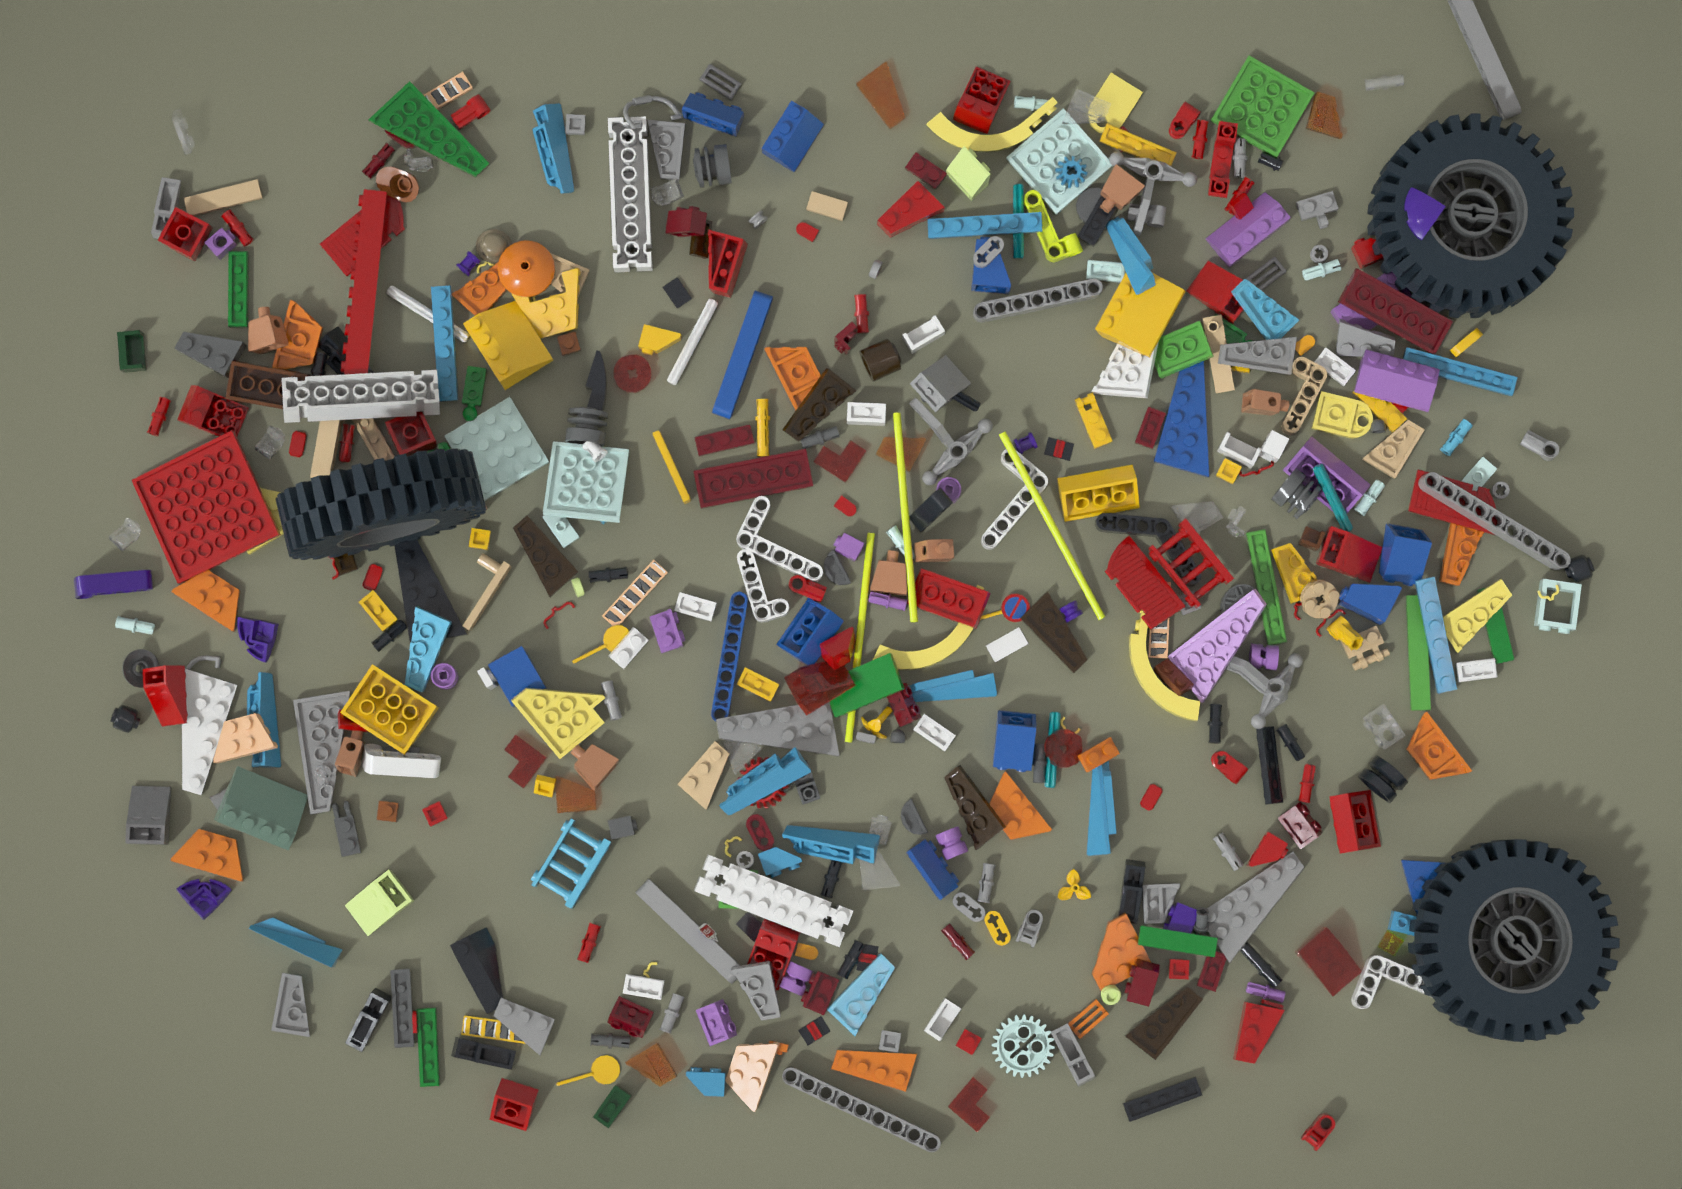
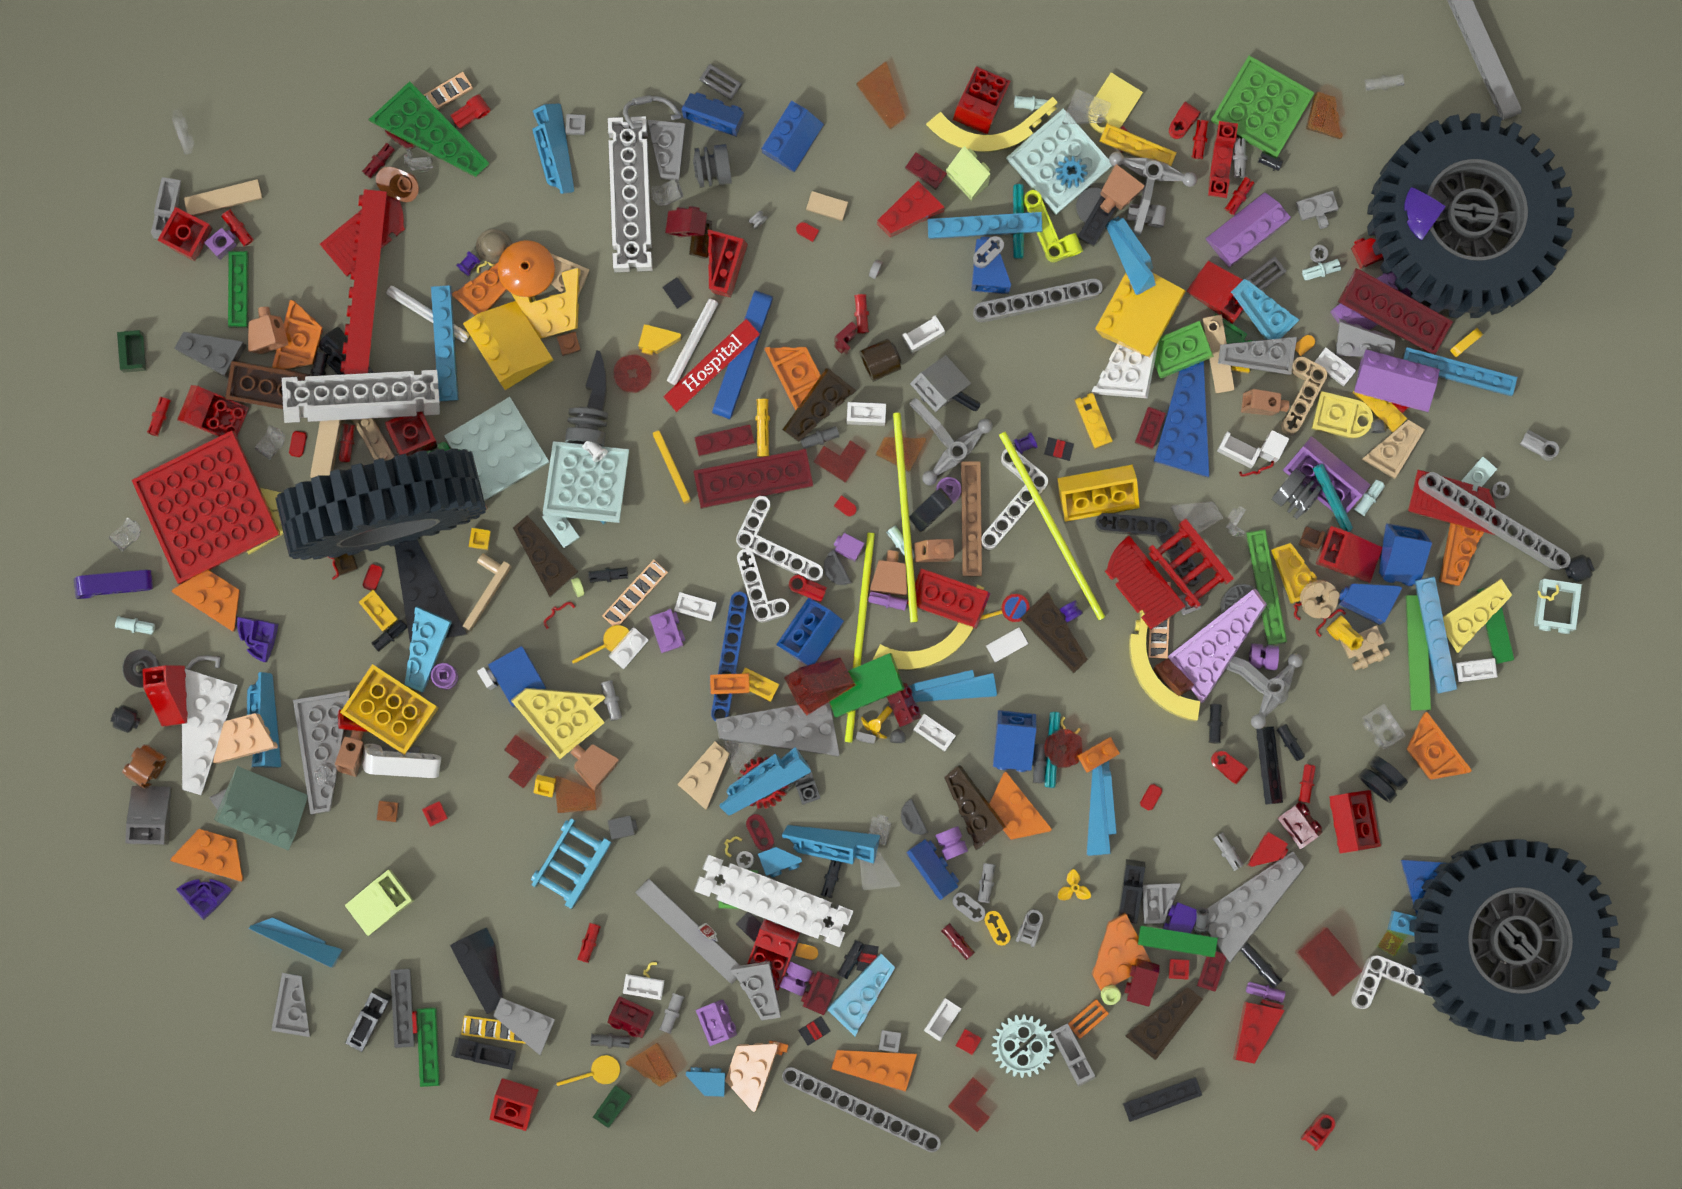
(145, 766): none -> dark orange brick
(346, 831): dark grey hinge -> none
(473, 391): green plate -> none
(711, 365): none -> red sticker
(729, 683): none -> orange plate
(839, 648): red slope -> none
(971, 519): none -> medium nougat plate
(1105, 271): light aqua plate -> none
(1228, 471): yellow plate -> none
(1241, 206): red tile -> none
(1456, 437): medium azure pin -> none

